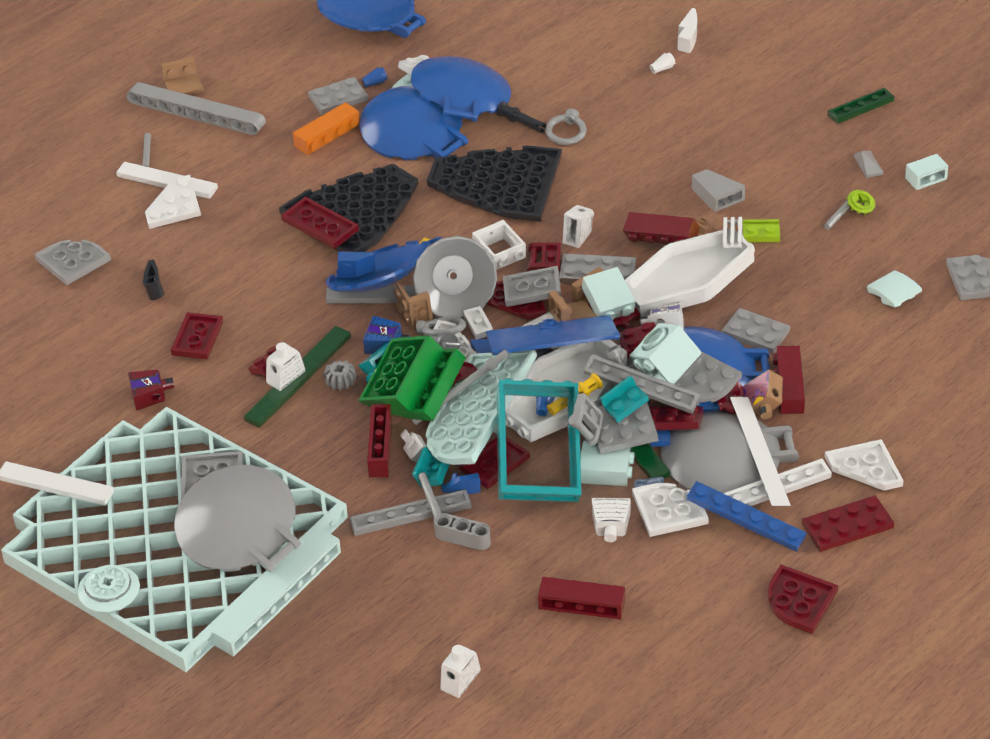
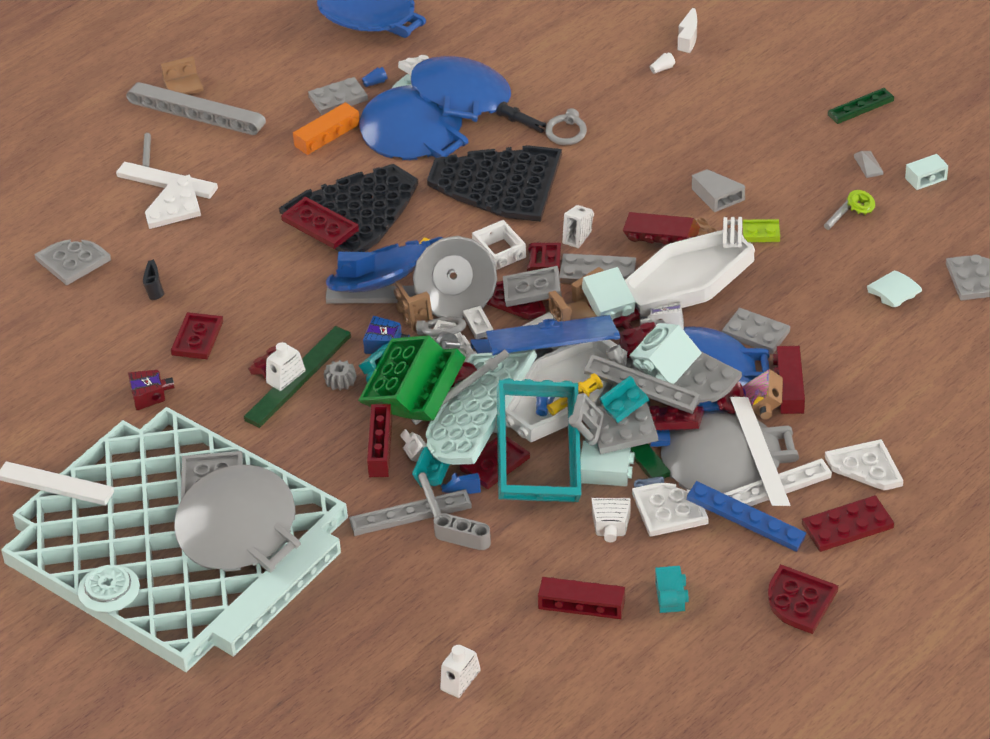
(670, 589): none -> teal hinge

